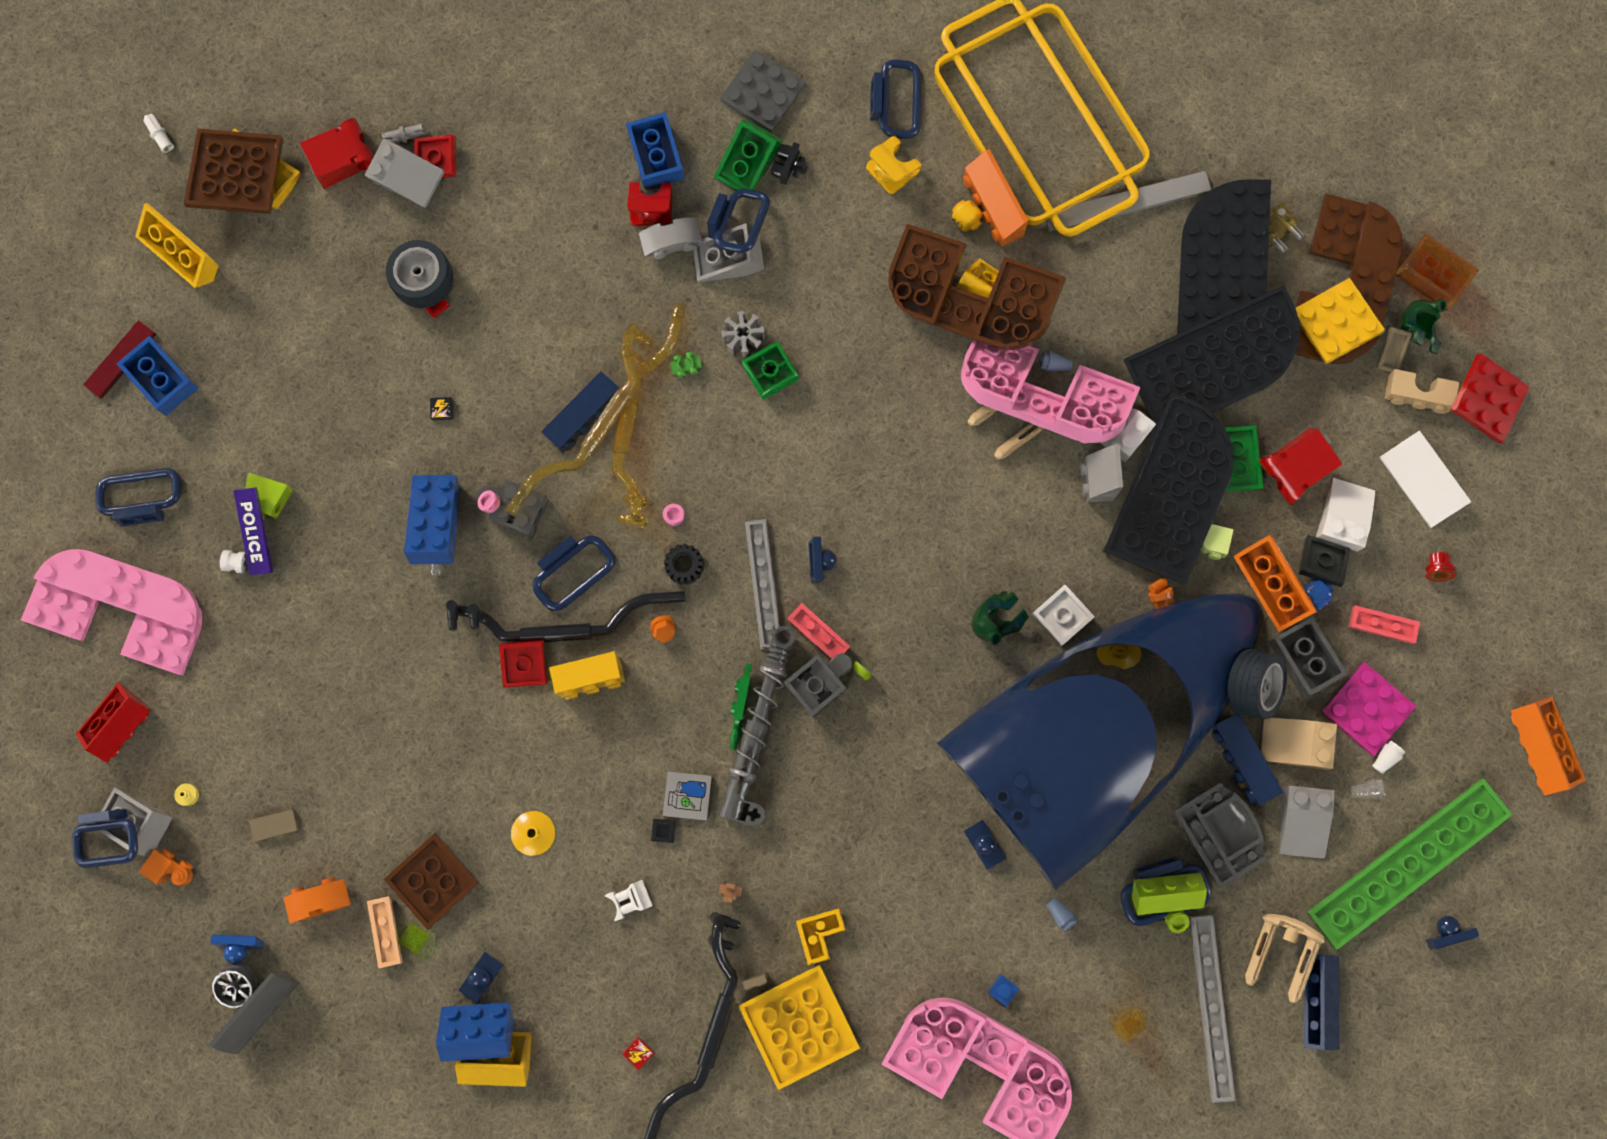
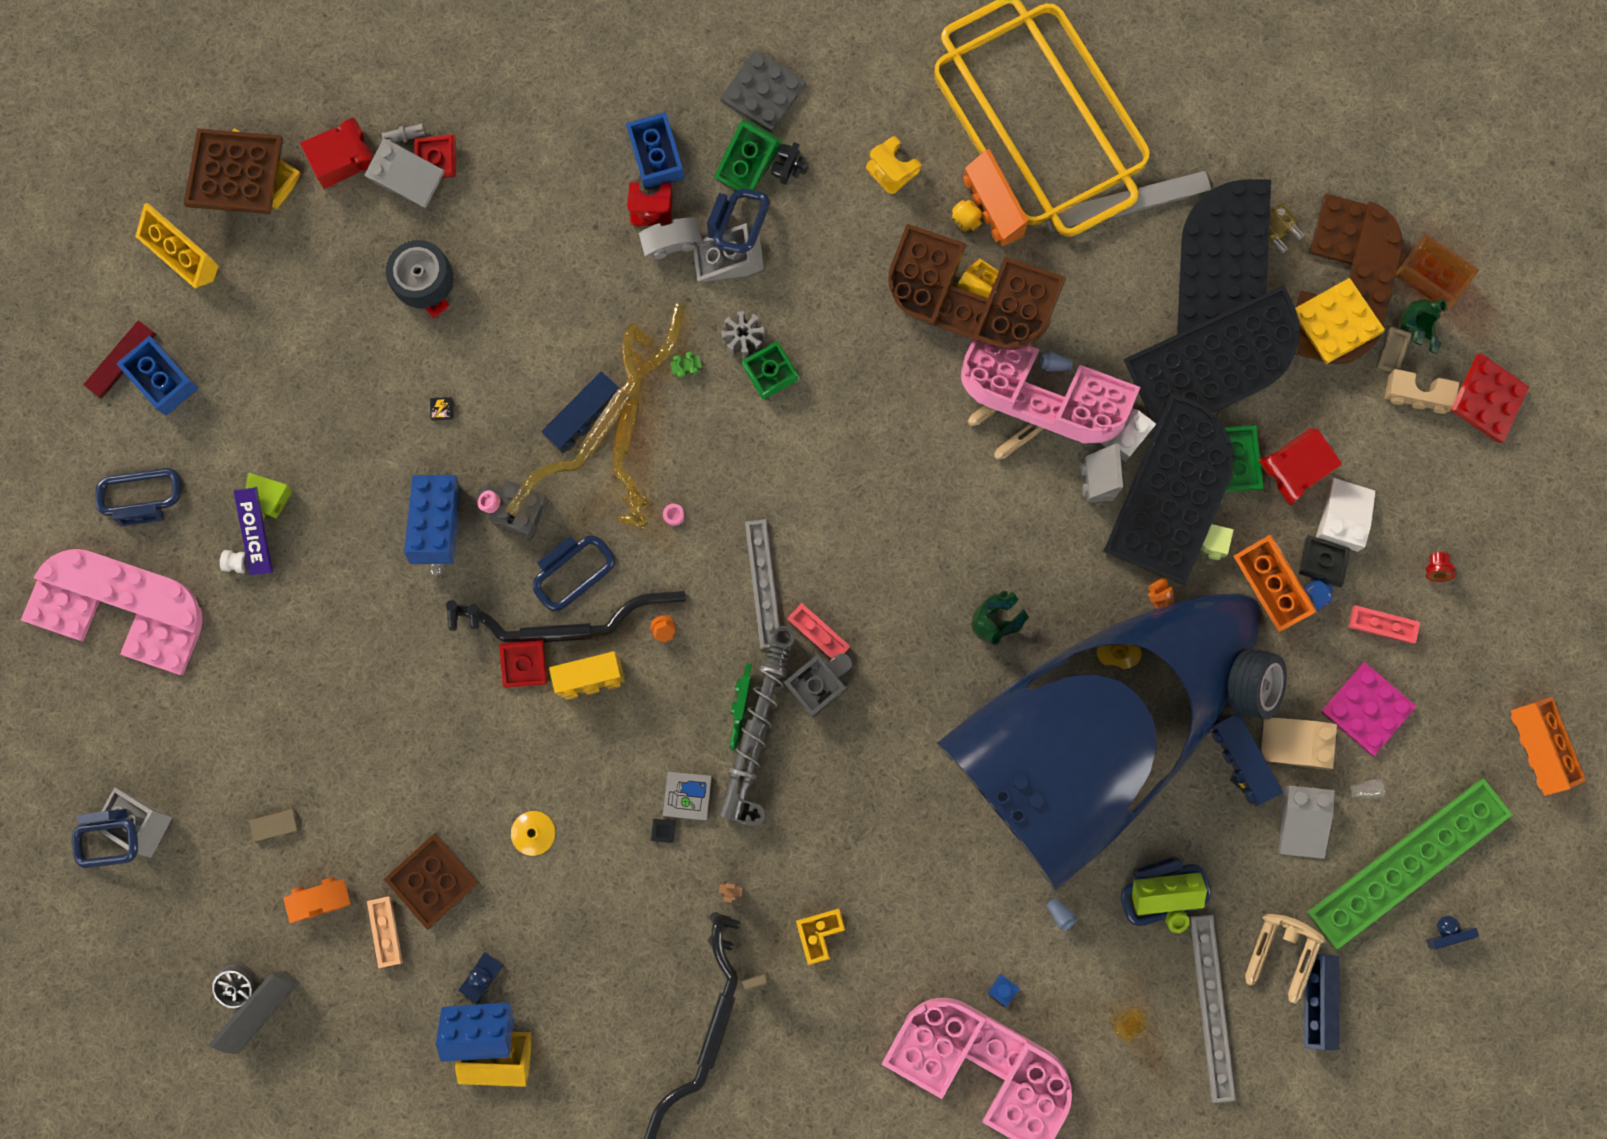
(112, 723): red slope -> none
(158, 133): white axle -> none
(163, 864): orange brick -> none
(186, 794): light yellow tile -> none
(236, 946): blue tile -> none
(414, 938): clear neon green tile -> none
(638, 896): white piece -> none
(638, 1053): tile -> none
(674, 555): black tyre -> none
(799, 1027): yellow plate -> none
(819, 560): dark blue tile -> none
(862, 671): lime tile -> none
(879, 98): dark blue bar -> none
(984, 844): dark blue tile -> none
(1063, 615): white plate -> none
(1222, 833): dark grey slope -> none
(1308, 657): dark grey brick -> none
(1388, 757): white cone -> none
(1425, 479): white slope -> none

